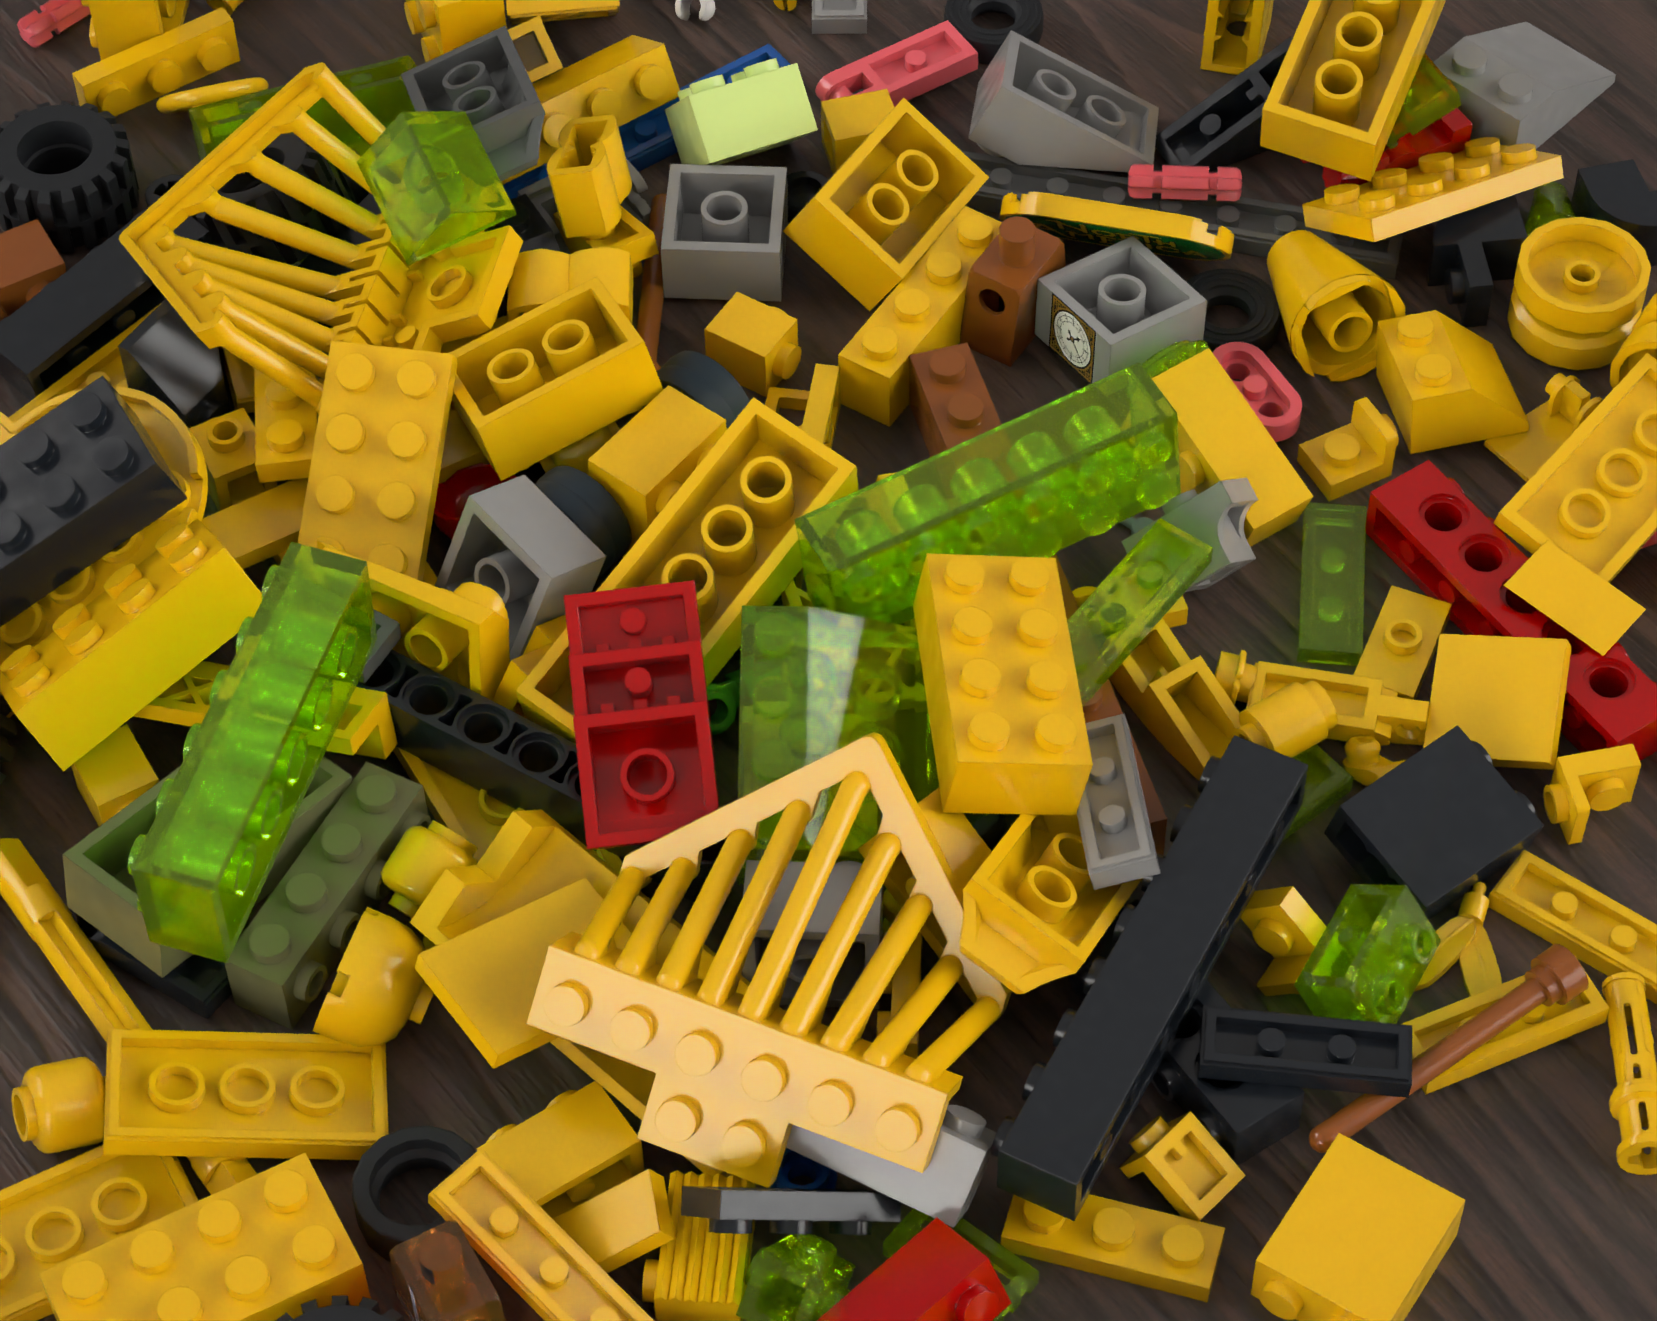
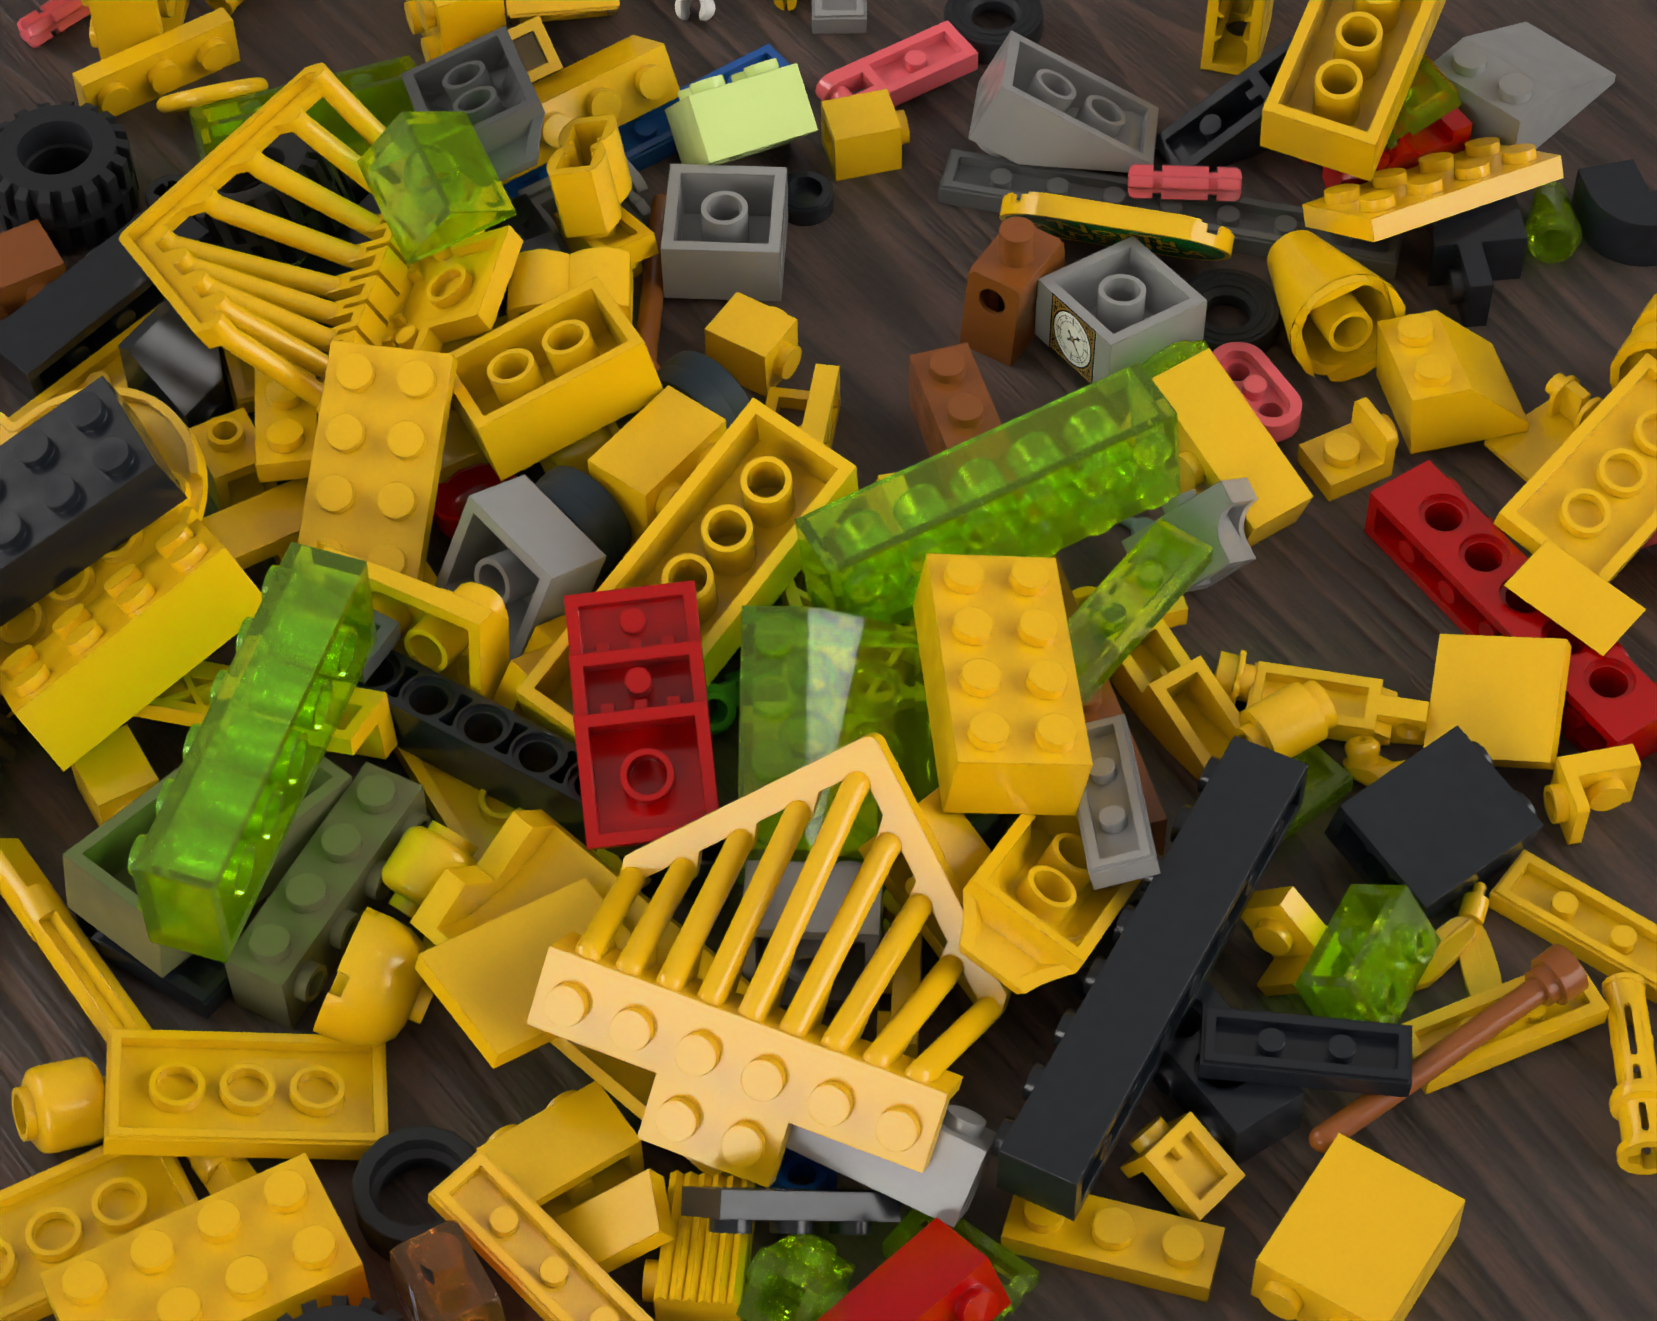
(886, 204): yellow brick -> none
(915, 318): yellow brick -> none
(1332, 584): clear neon green tile -> none
(1404, 641): yellow plate -> none
(1577, 292): yellow wheel -> none

